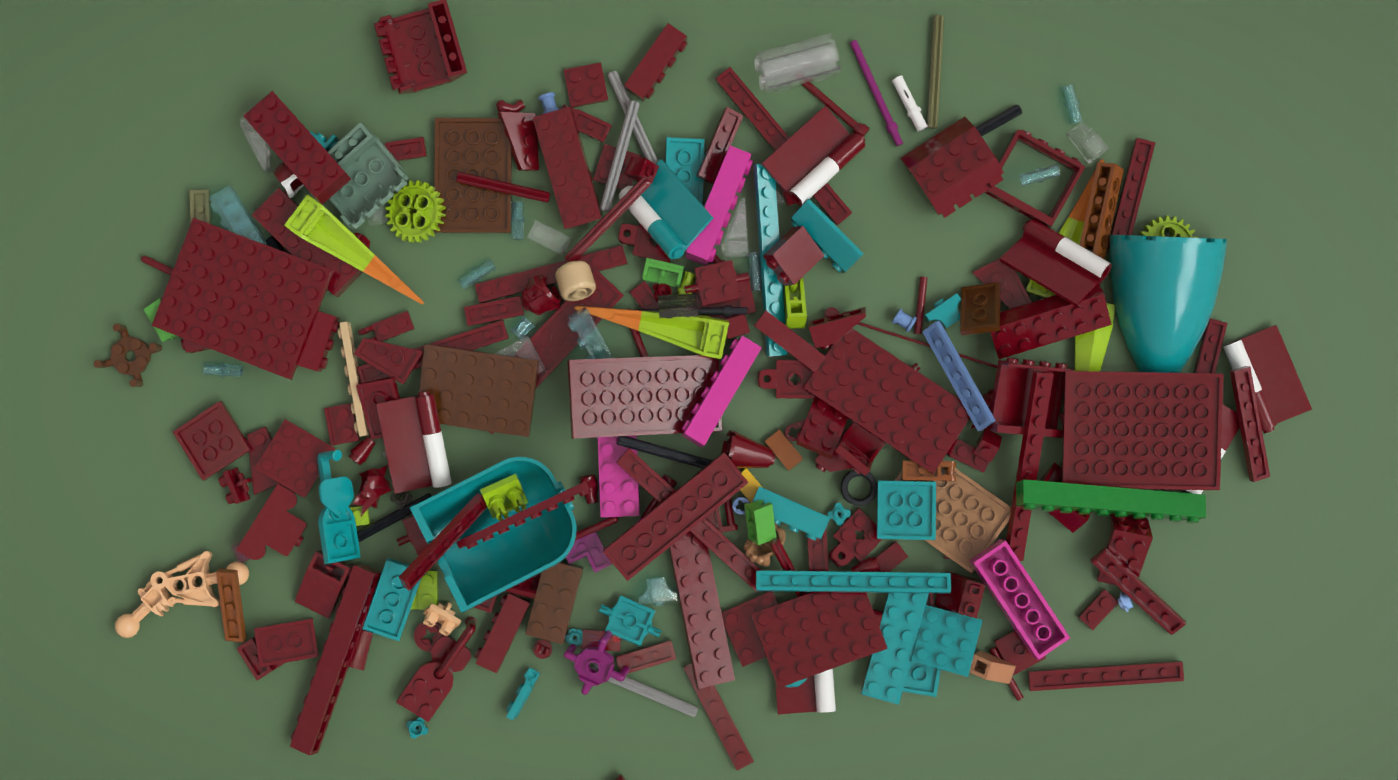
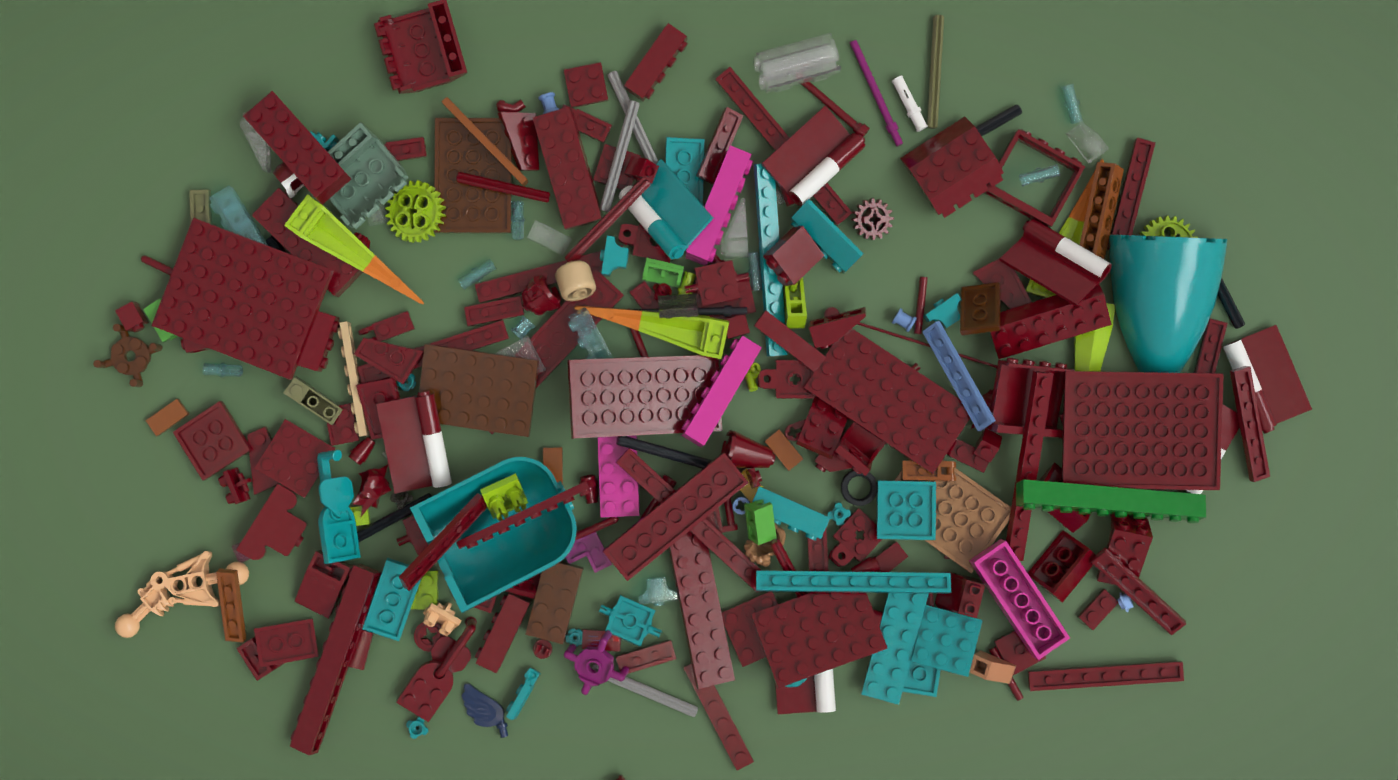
(132, 317): none -> dark red brick
(167, 417): none -> dark orange tile
(313, 400): none -> olive slope
(410, 385): none -> teal plate
(484, 709): none -> dark blue animal
(485, 141): none -> dark orange tile
(554, 462): none -> dark orange tile
(613, 256): none -> teal brick
(751, 377): none -> lime arm
(754, 477): none -> dark red plate
(872, 211): none -> gear
(1062, 566): none -> dark red slope
(1230, 306): none -> black axle

